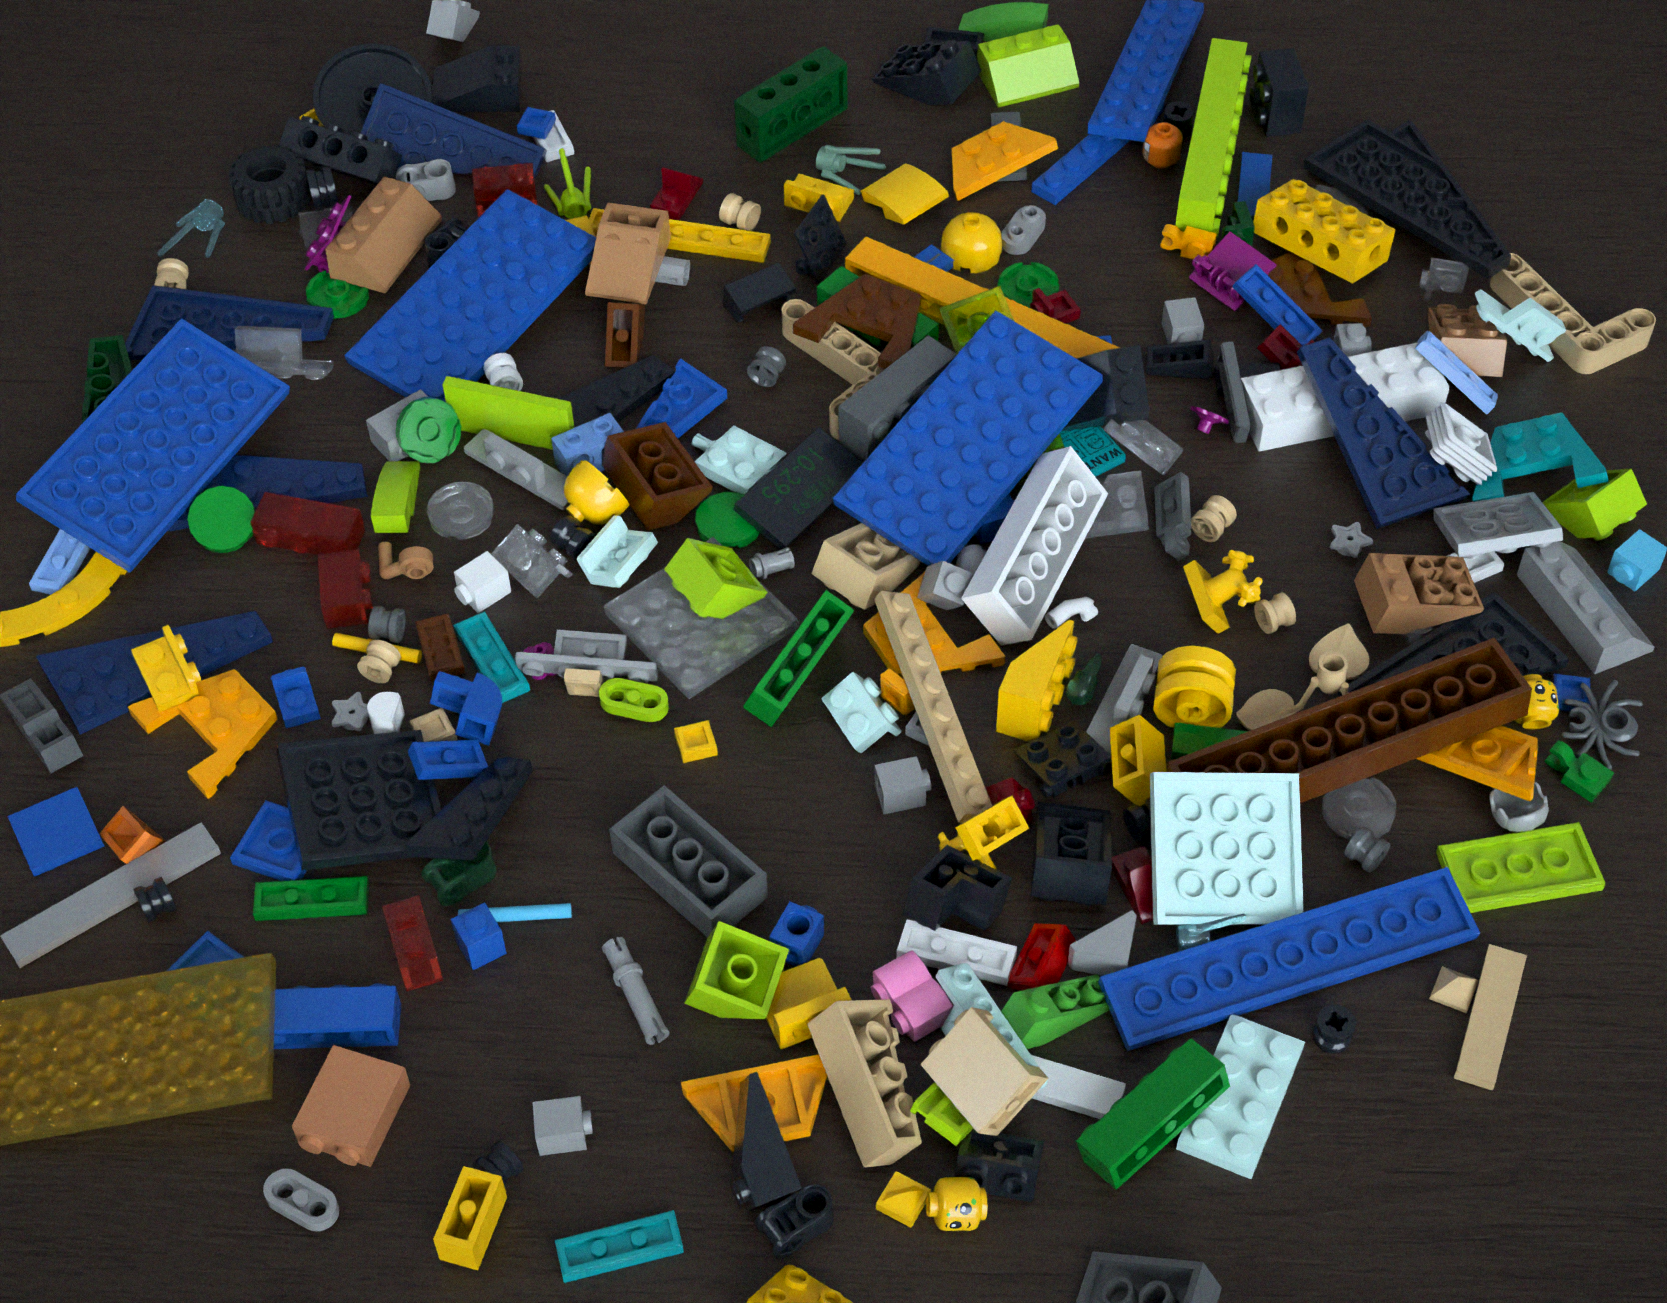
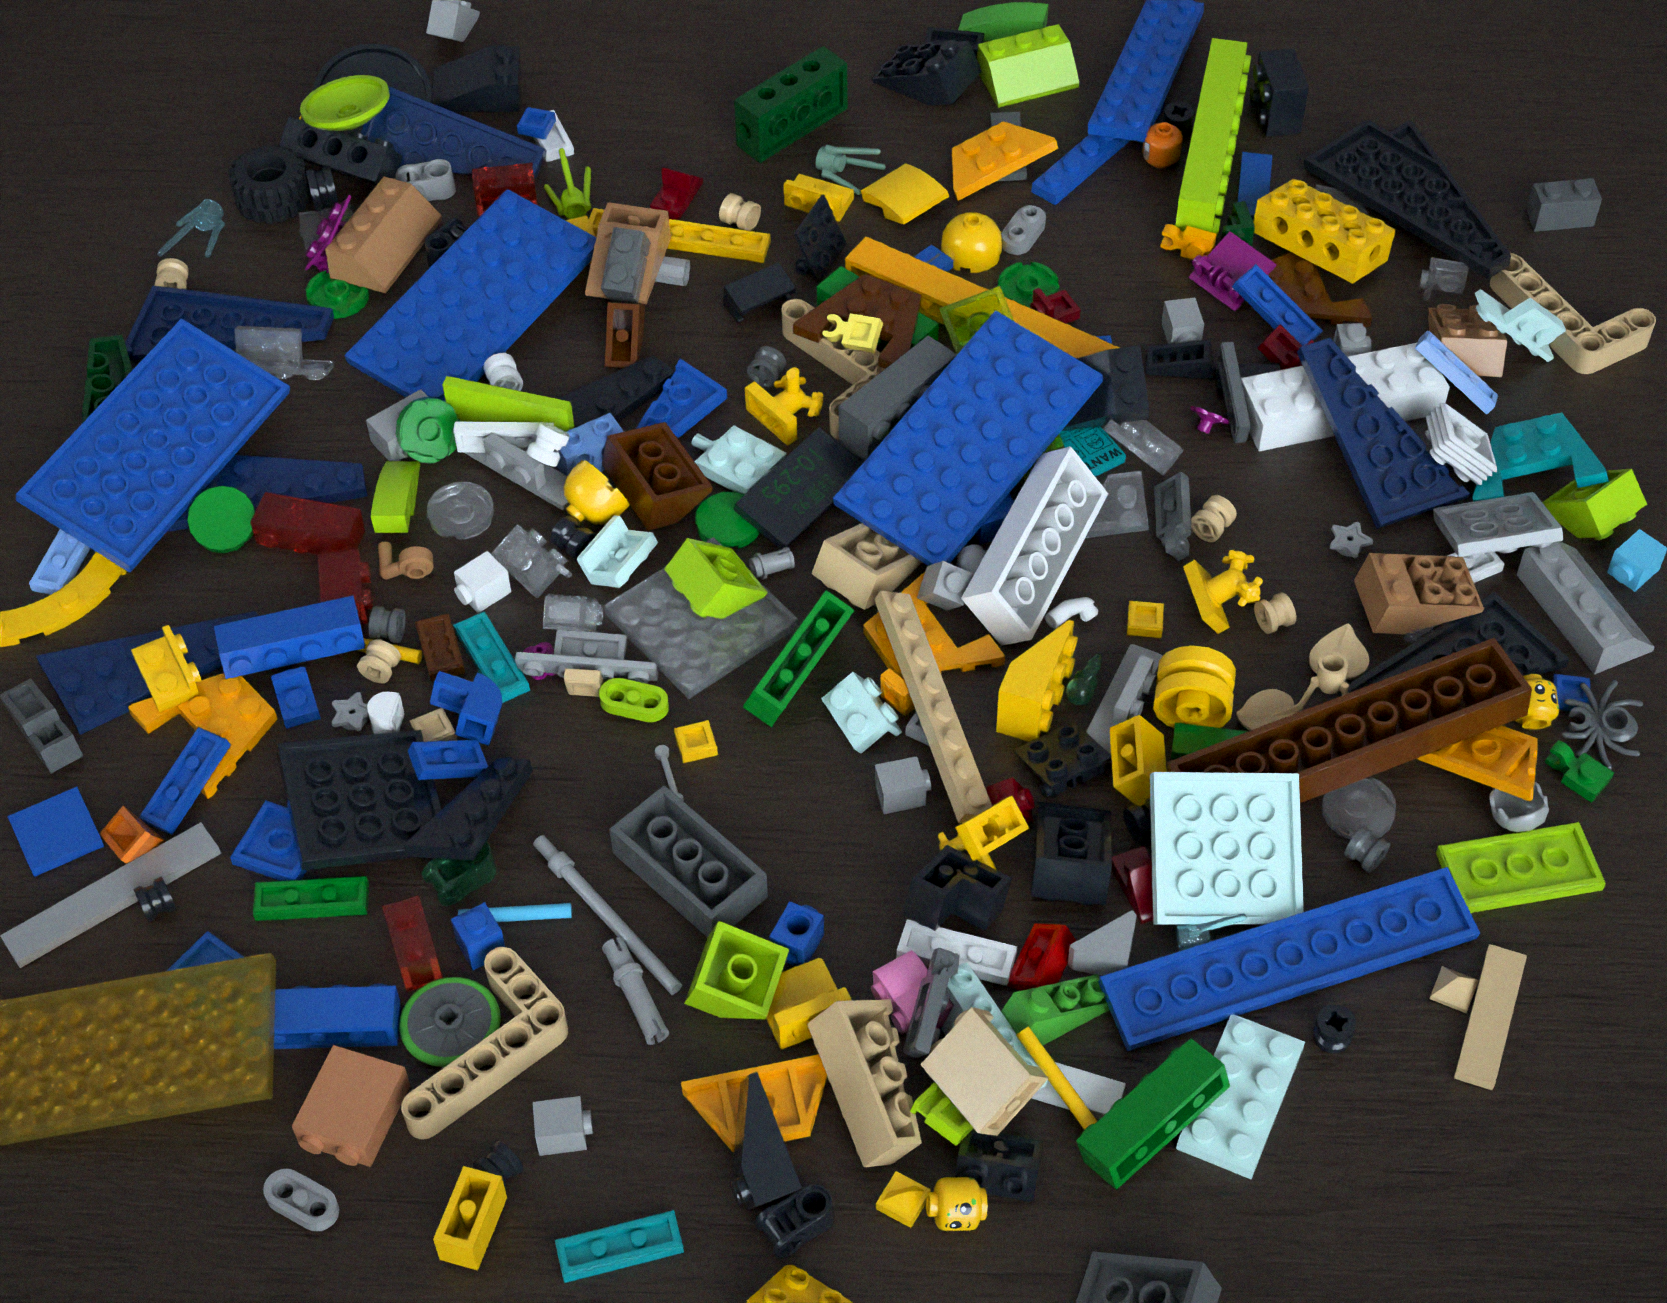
(185, 781): none -> blue tile
(289, 637): none -> blue brick
(345, 103): none -> lime dish
(430, 1007): none -> dark grey wheel
(470, 435): none -> white tile
(493, 1050): none -> tan beam
(548, 443): none -> white wheel
(563, 867): none -> light grey bar
(572, 613): none -> clear brick
(625, 265): none -> dark grey brick
(662, 754): none -> light grey hinge
(778, 411): none -> yellow piece
(857, 334): none -> light yellow plate
(930, 1002): none -> dark grey hinge
(1056, 1078): none -> yellow bar
(1145, 619): none -> yellow tile
(1563, 204): none -> dark grey brick

